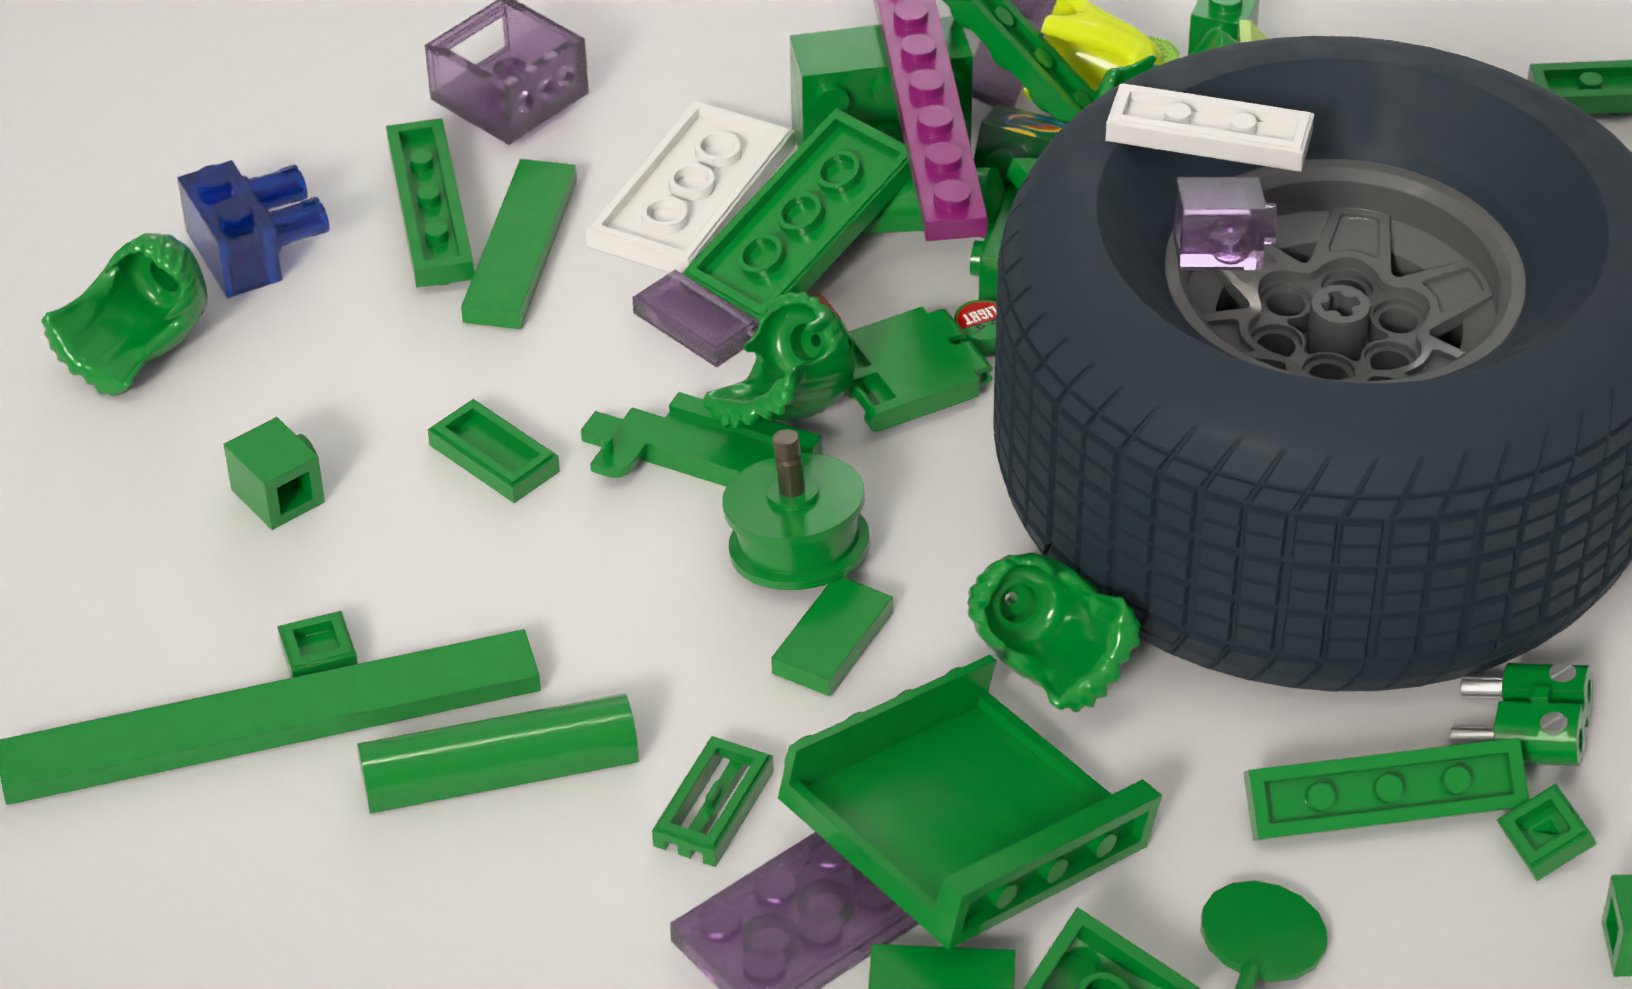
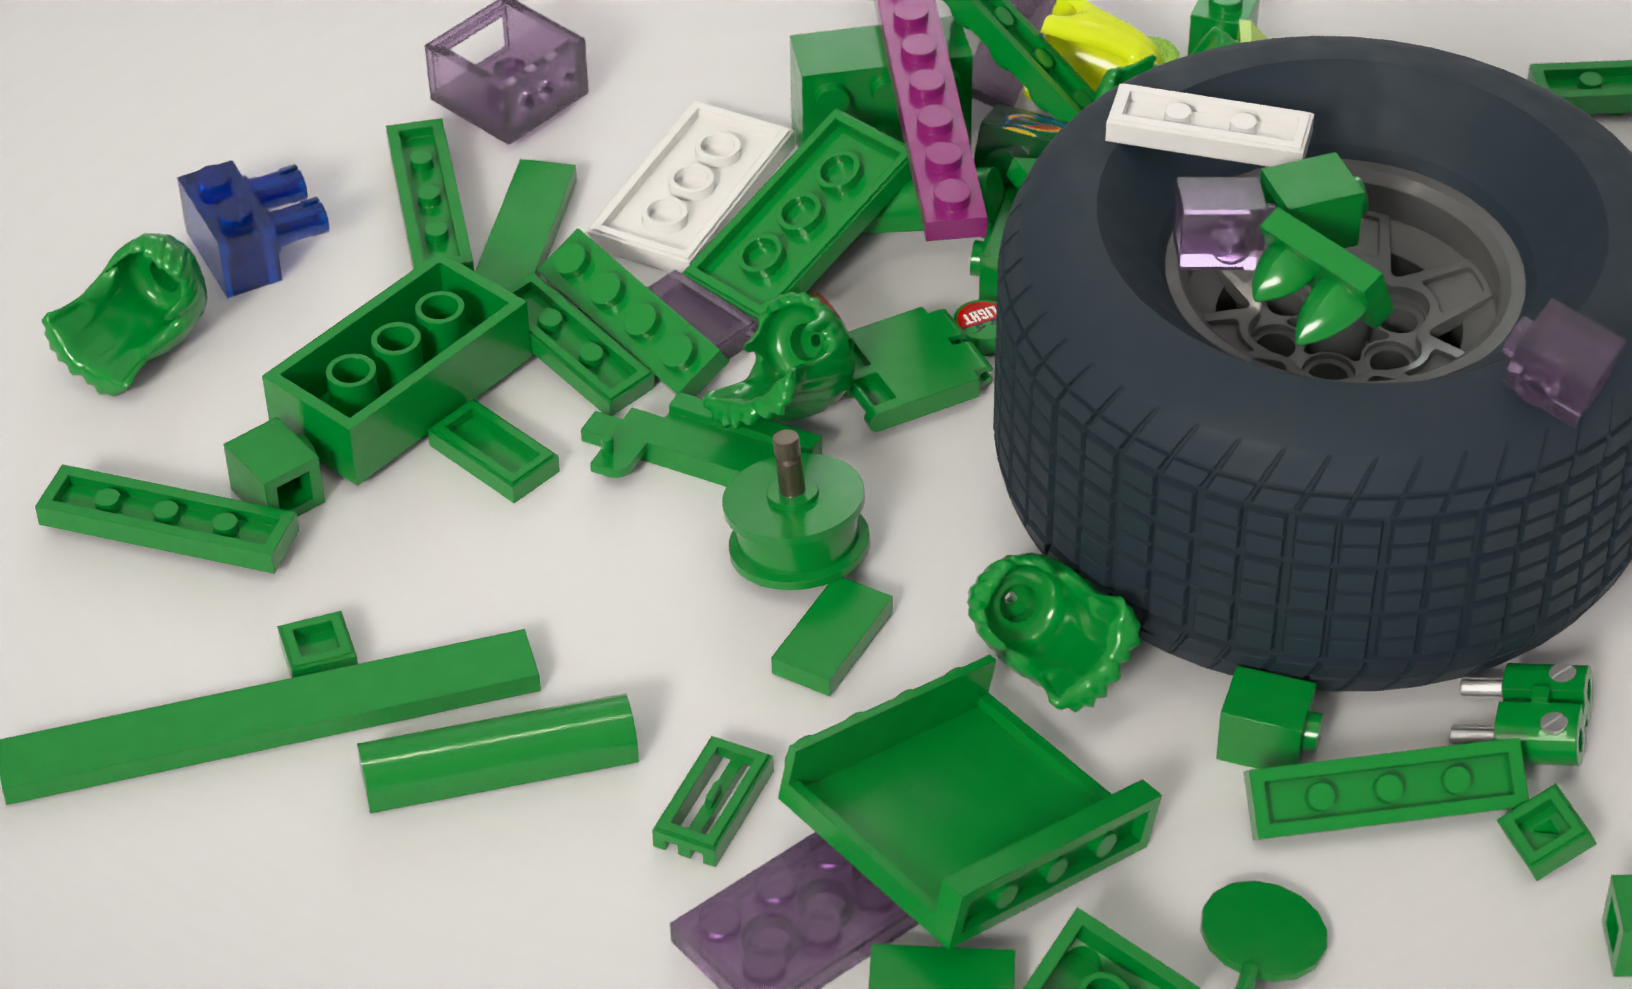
(167, 518): none -> green plate
(399, 365): none -> green brick
(580, 349): none -> green tile
(632, 315): none -> green plate
(1268, 720): none -> green brick
(1320, 195): none -> green brick
(1340, 282): none -> green tile
(1560, 361): none -> clear purple brick

